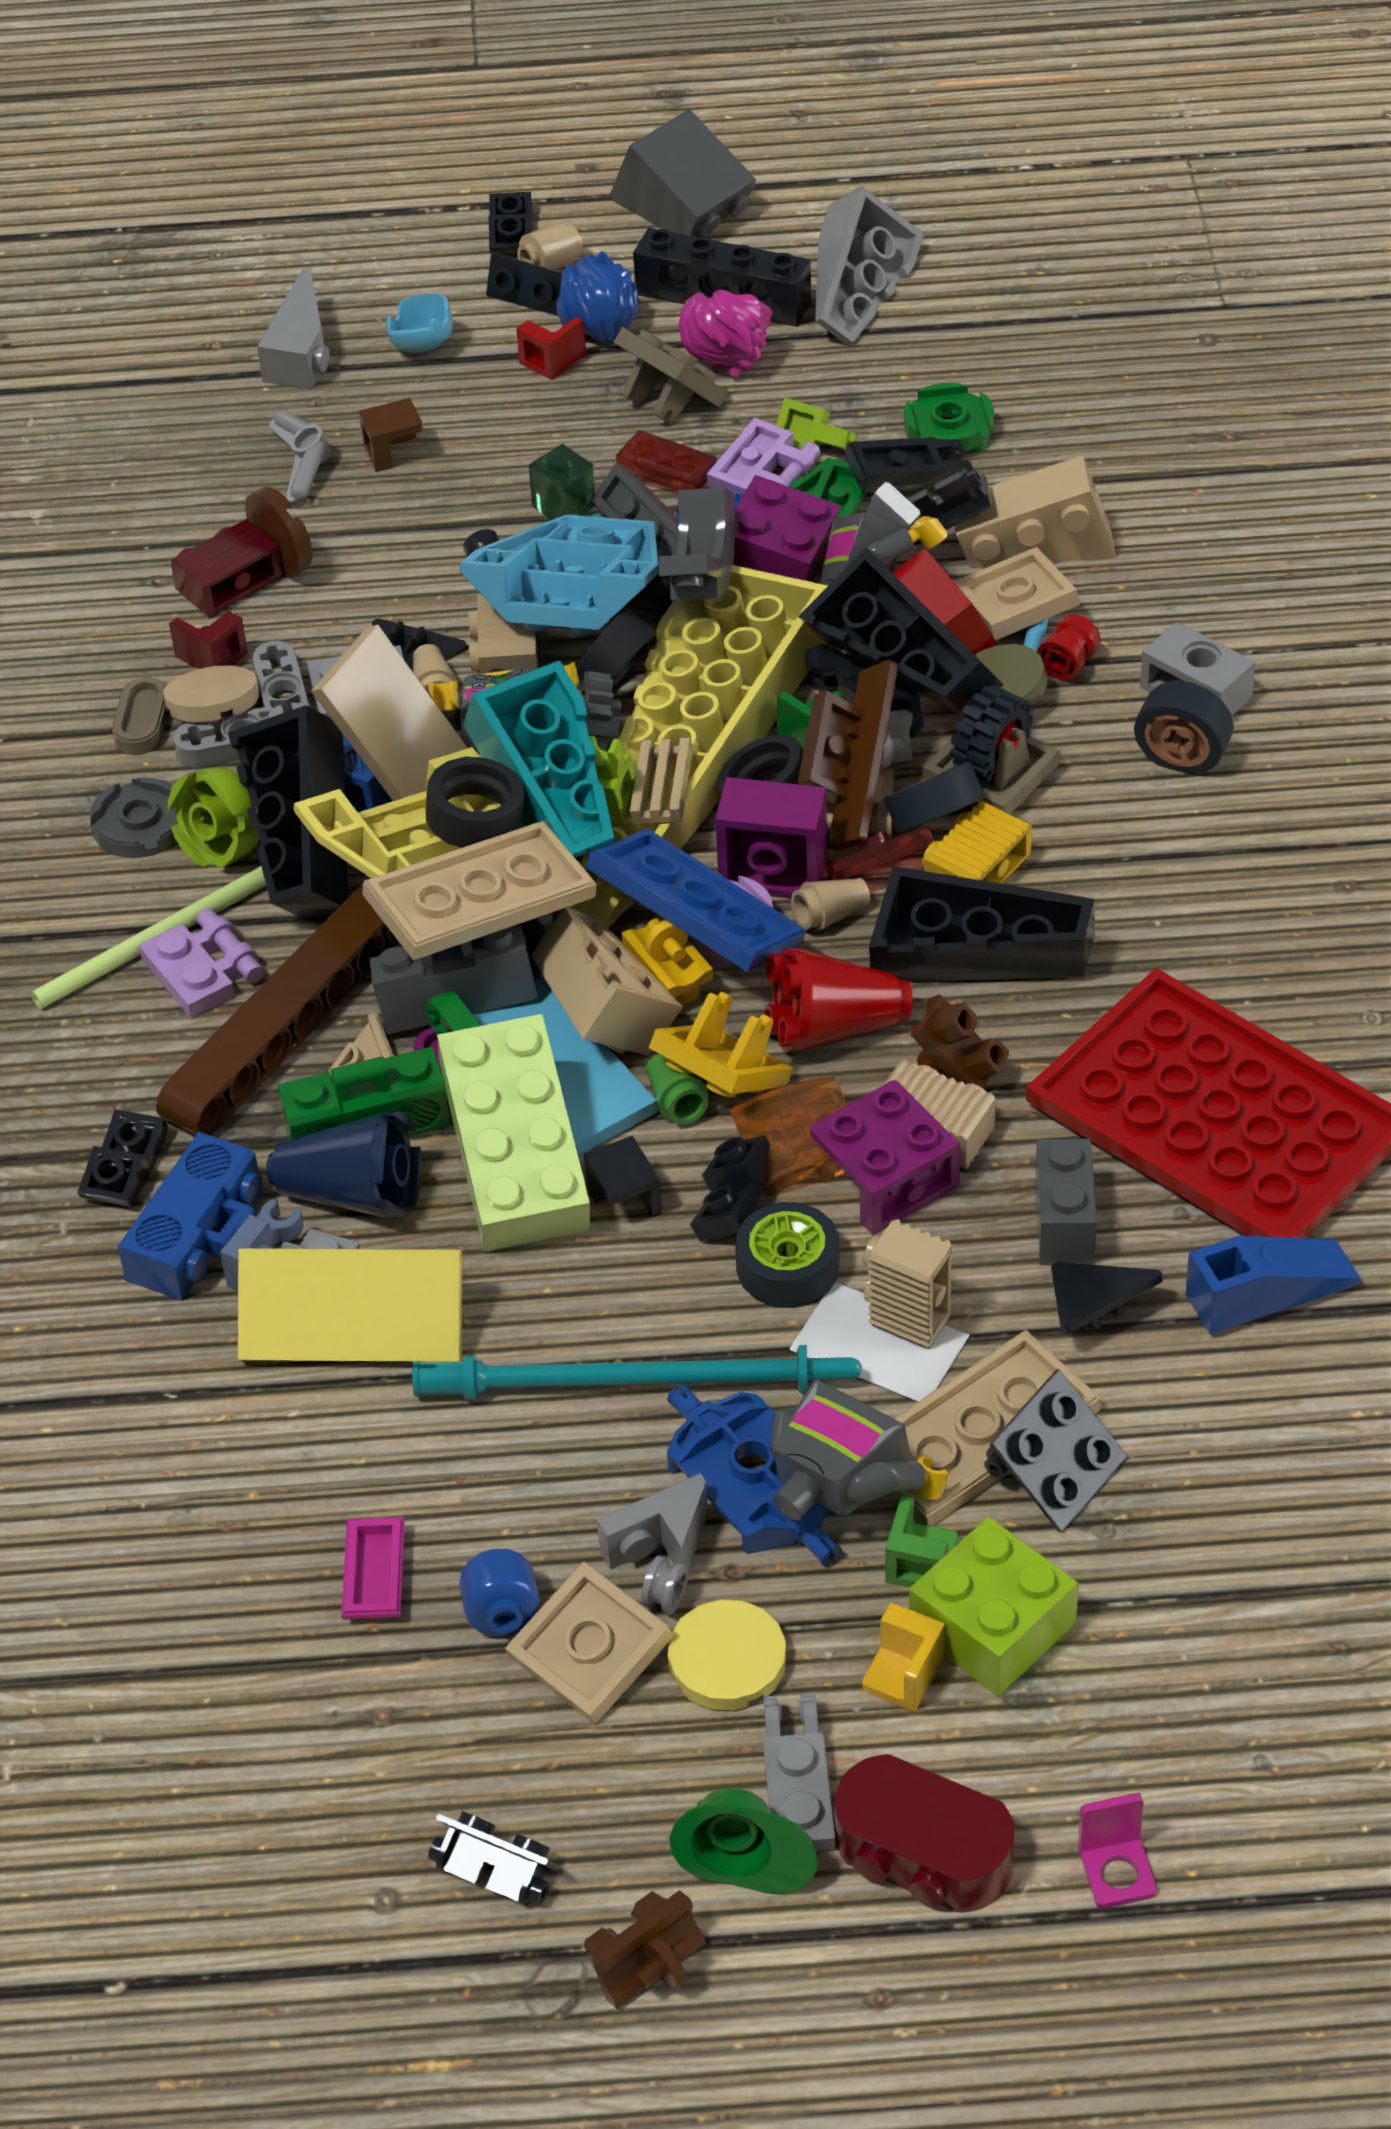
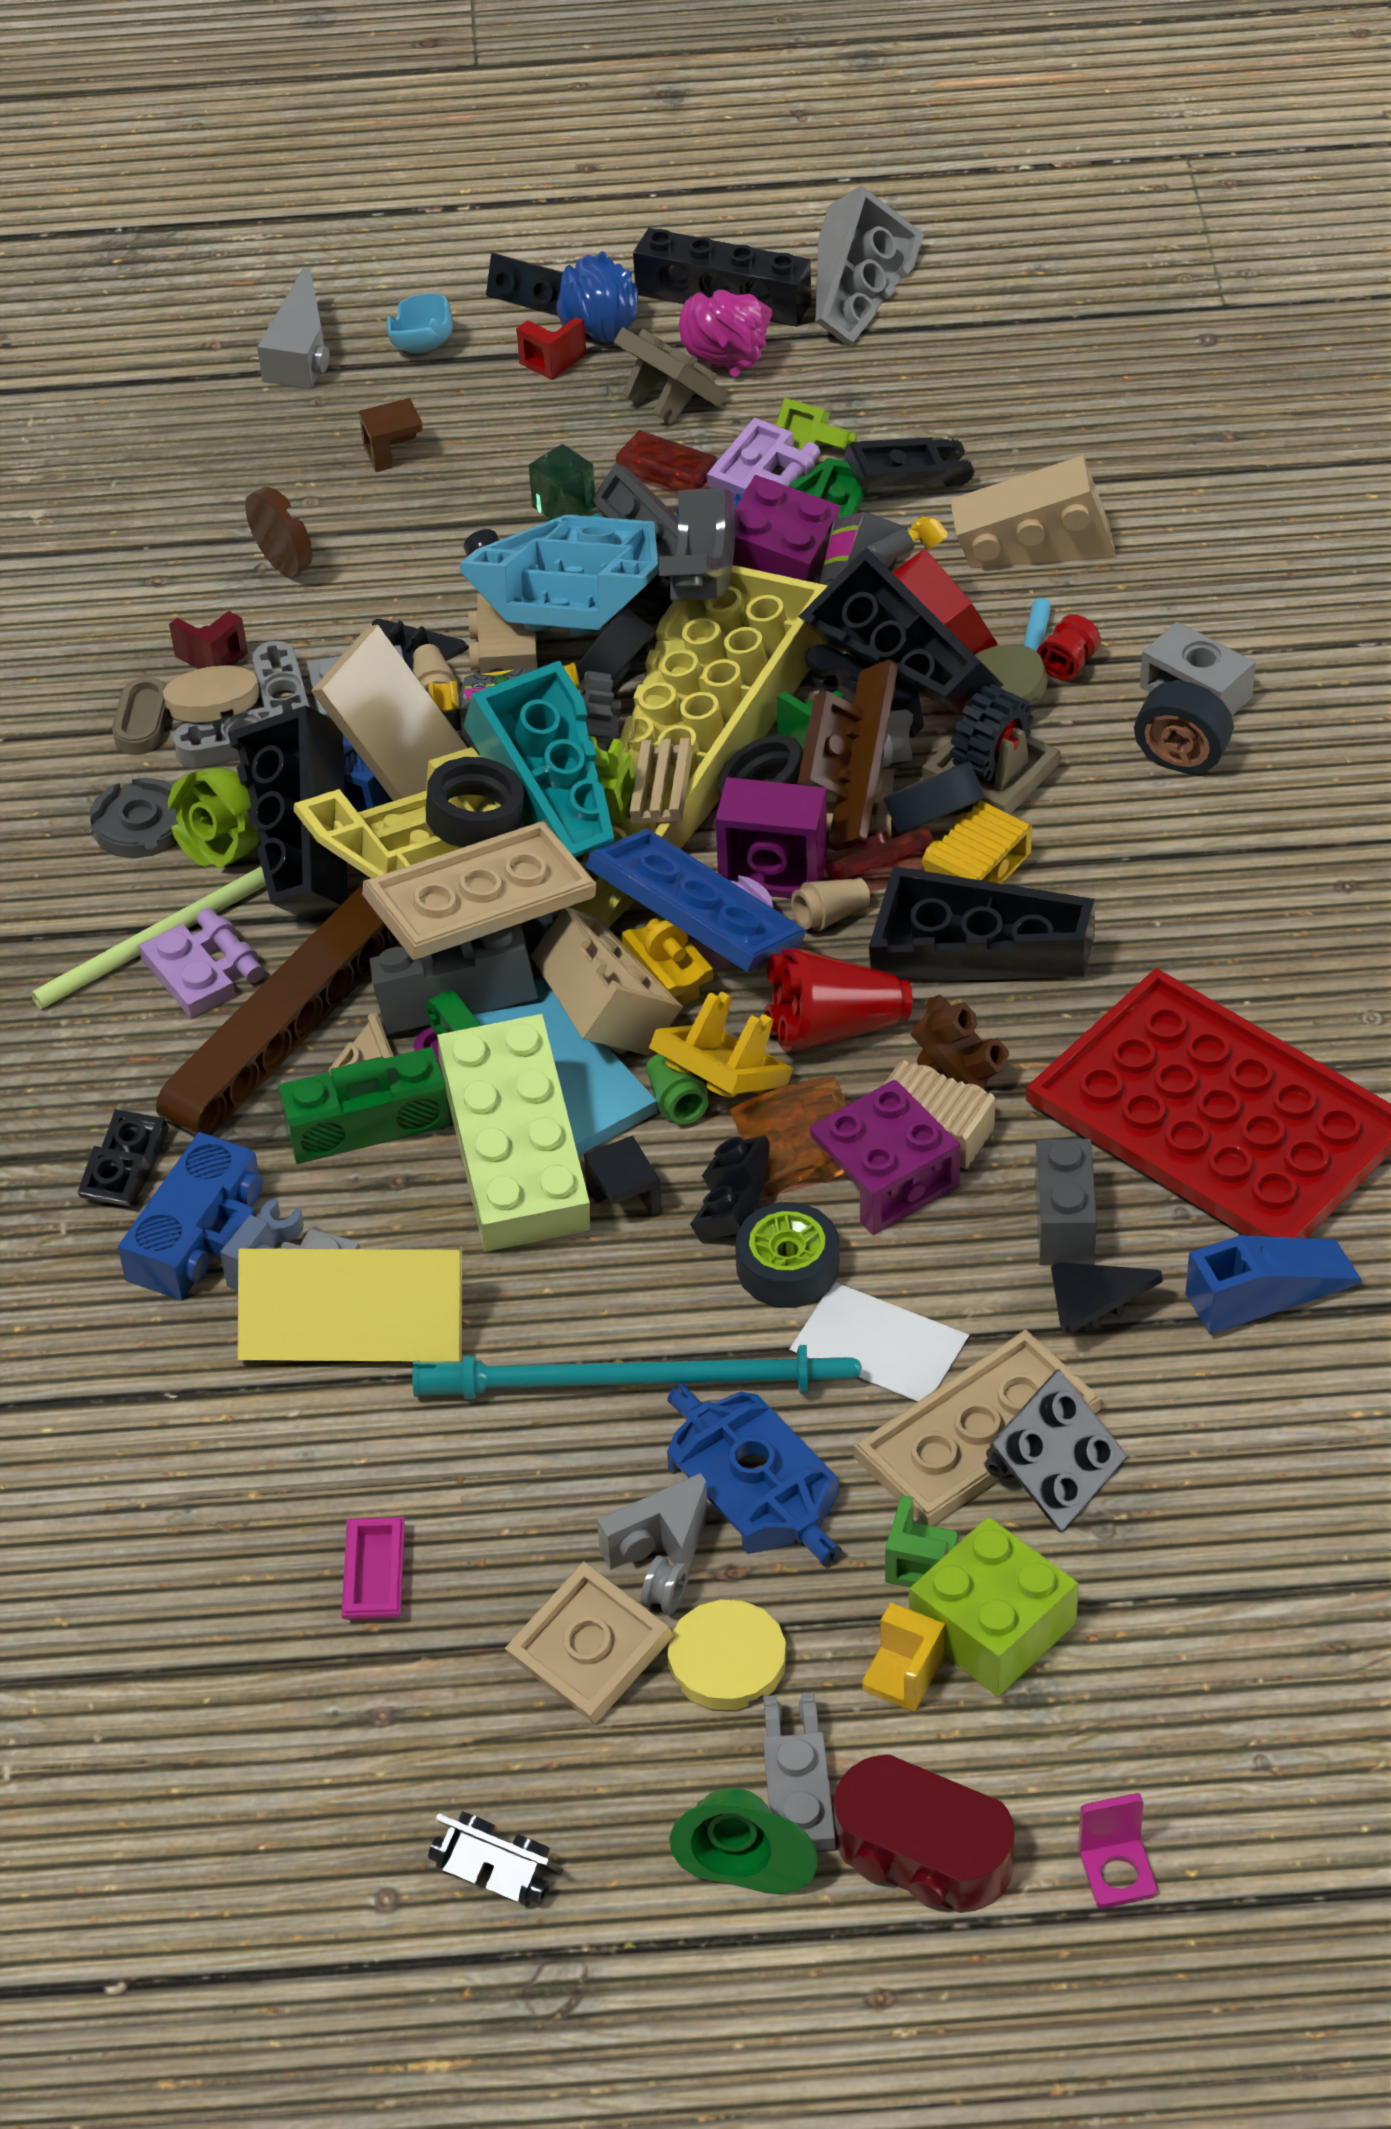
(226, 567): dark red brick -> none
(310, 451): light grey piece -> none
(352, 1166): dark blue cone -> none
(499, 1587): blue head -> none
(509, 220): black slope -> none
(551, 246): tan brick -> none
(647, 1950): reddish brown hips -> none
(682, 178): dark grey slope -> none
(844, 1455): dark grey torso -> none
(893, 506): white tile -> none
(908, 1282): tan brick -> none
(960, 499): black hinge -> none
(970, 416): green plate -> none
(1018, 592): tan tile -> none

